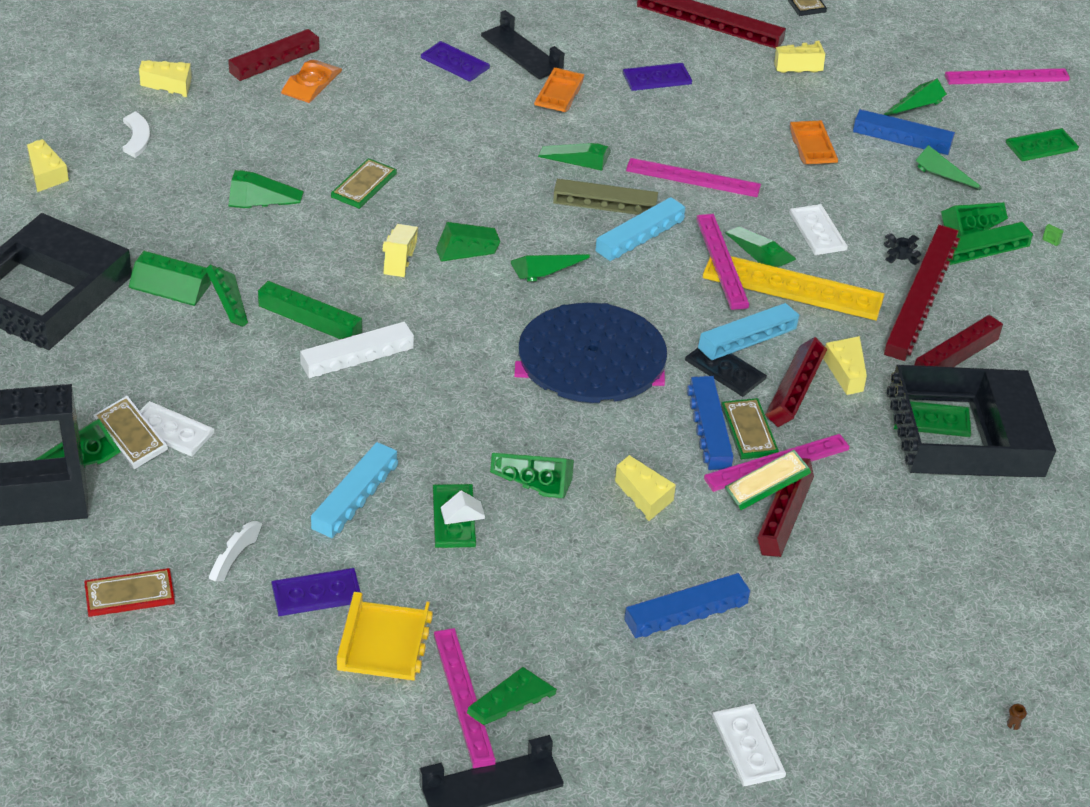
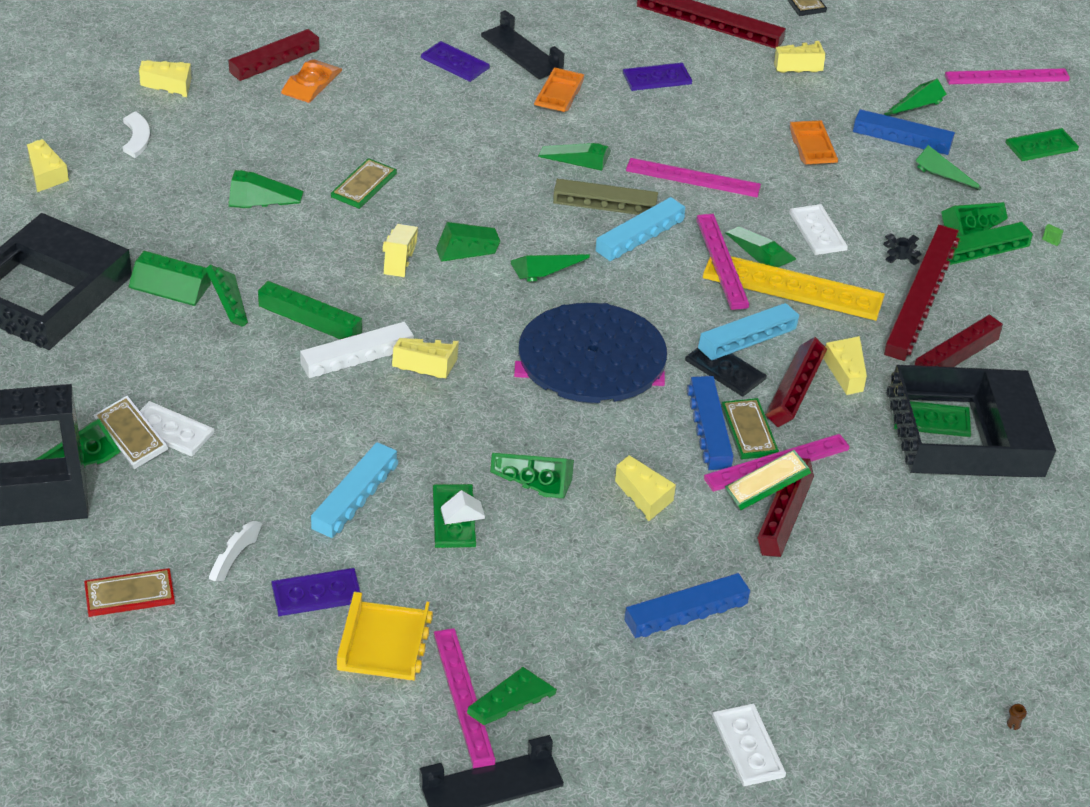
(425, 358): none -> light yellow wedge

